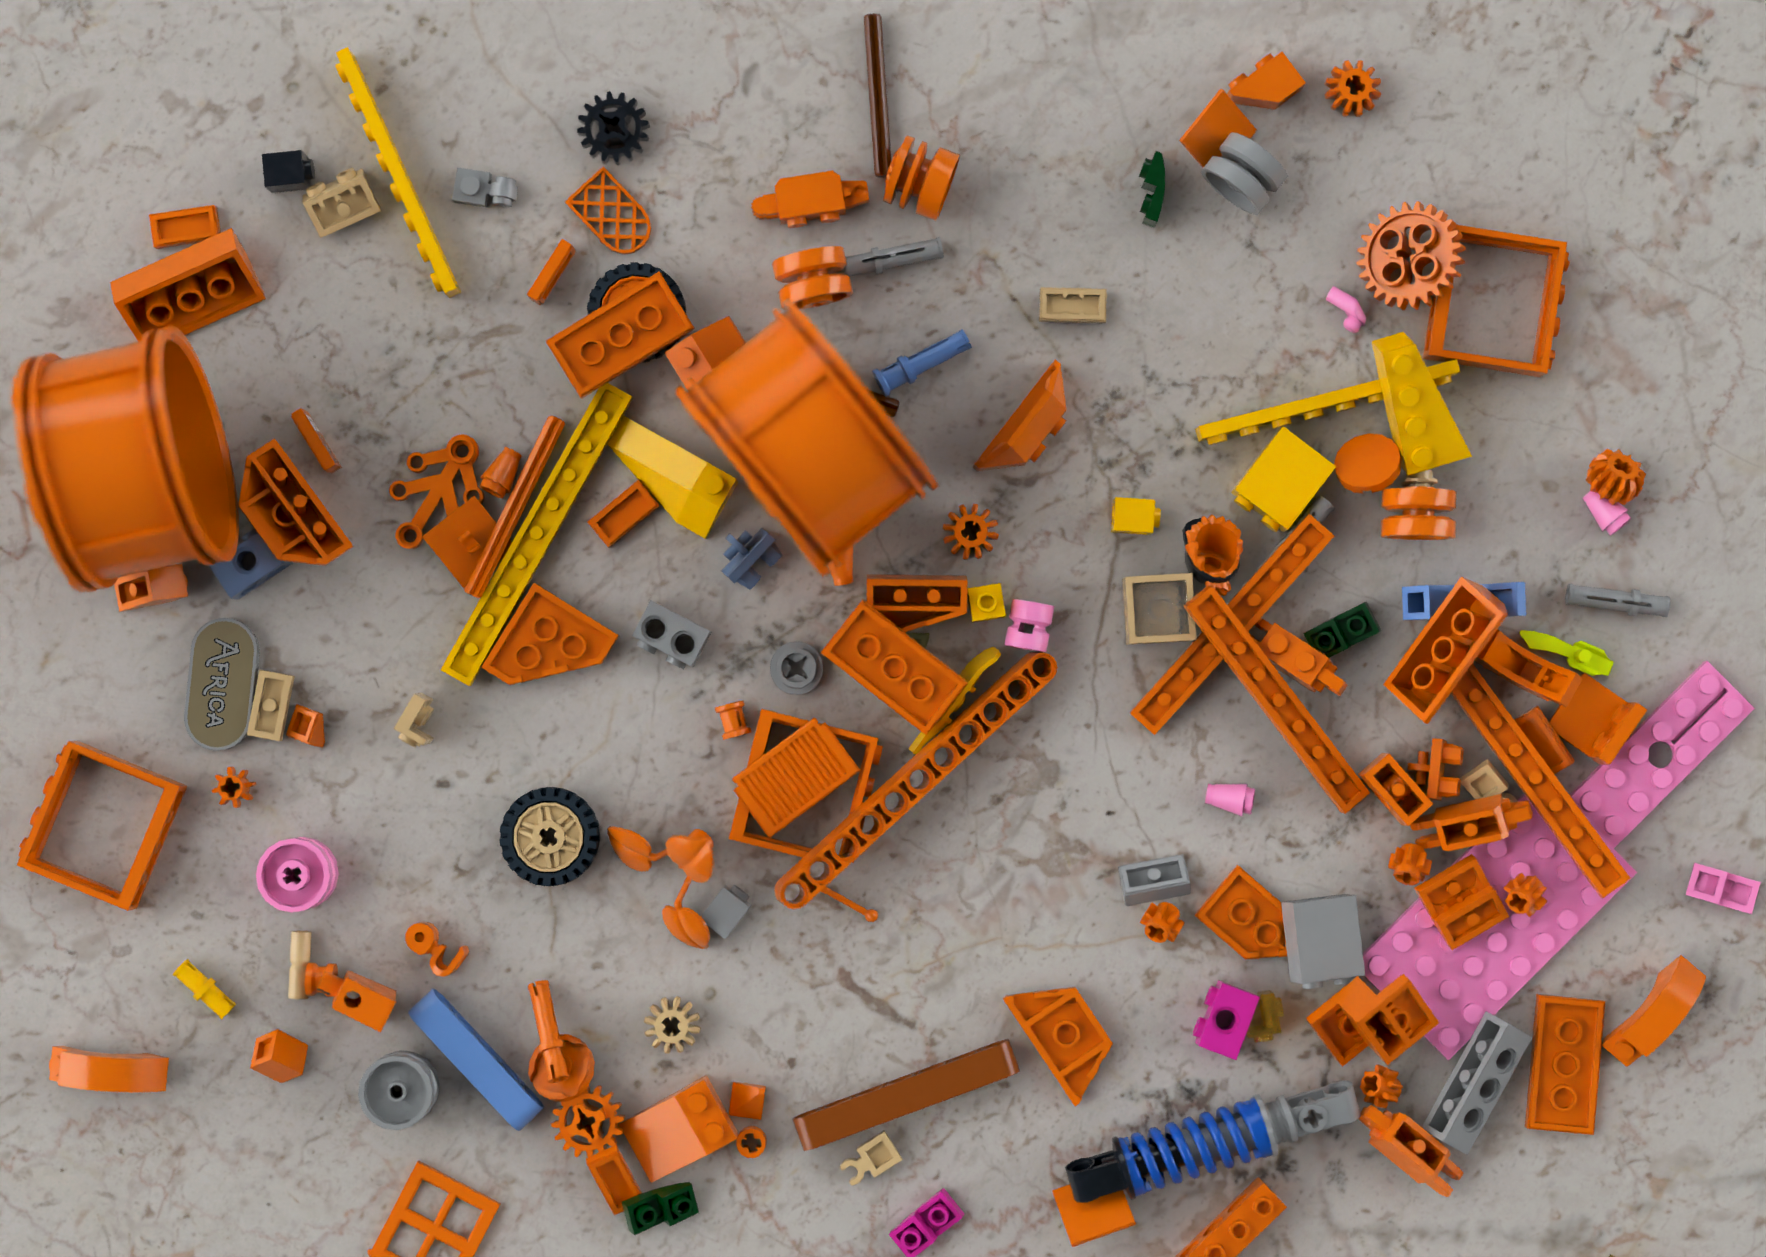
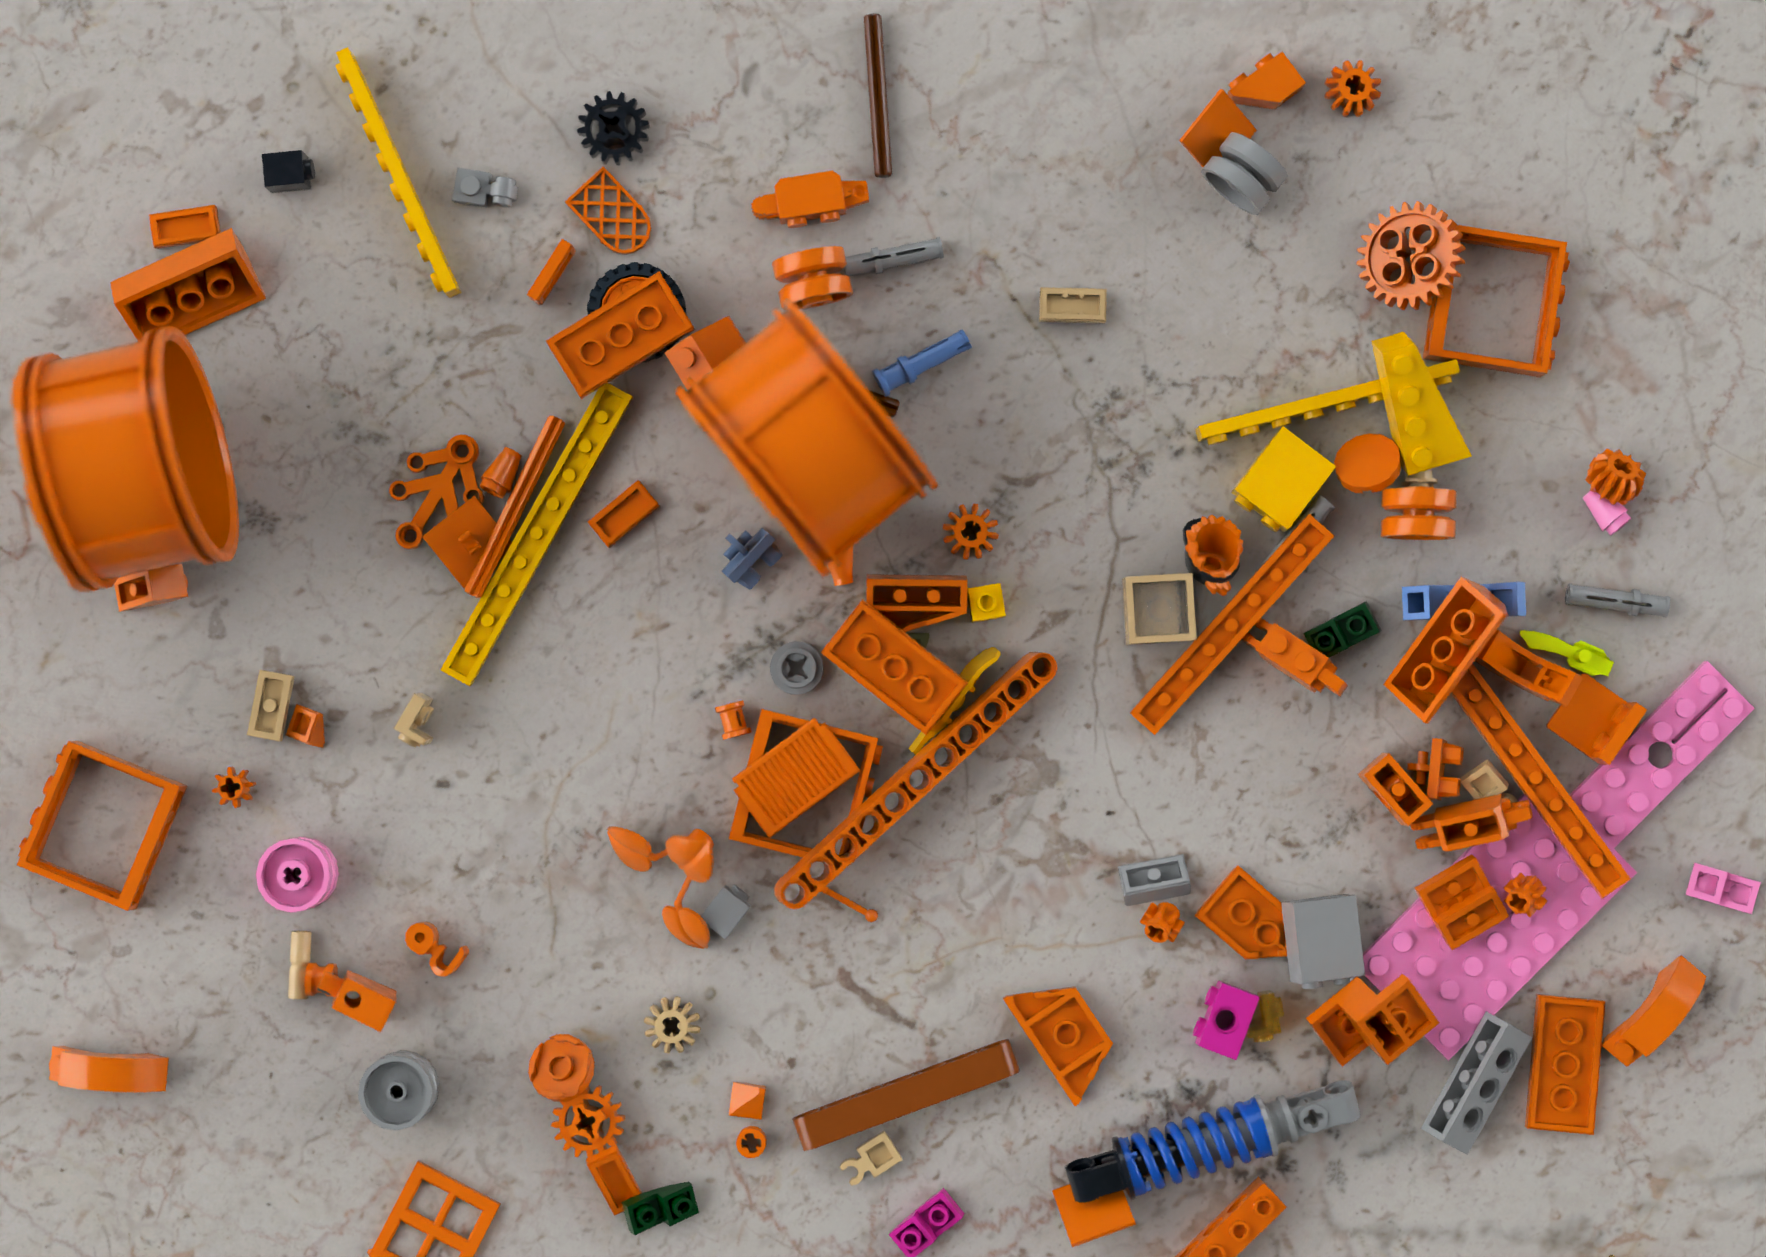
(204, 989): yellow pin -> none
(221, 683): dark tan tile -> none
(236, 578): sand blue brick -> none
(279, 1056): orange panel -> none
(288, 510): orange wedge -> none
(315, 440): orange tile -> none
(340, 202): tan bracket -> none
(476, 1059): medium blue beam -> none
(547, 640): orange plate -> none
(551, 1045): orange pin -> none
(575, 834): wheel -> none
(674, 628): light grey brick -> none
(679, 480): yellow wedge -> none
(679, 1129): orange slope -> none
(921, 177): orange wheel -> none
(1029, 424): orange wedge -> none
(1029, 613): bright pink wheel -> none
(1134, 516): yellow brick -> none
(1154, 181): dark green slope -> none
(1231, 797): bright pink cone -> none
(1276, 699): orange plate -> none
(1351, 306): bright pink arm -> none
(1381, 1086): orange gear -> none
(1410, 864): orange gear -> none
(1410, 1148): orange hinge -> none
(1545, 739): orange tile -> none

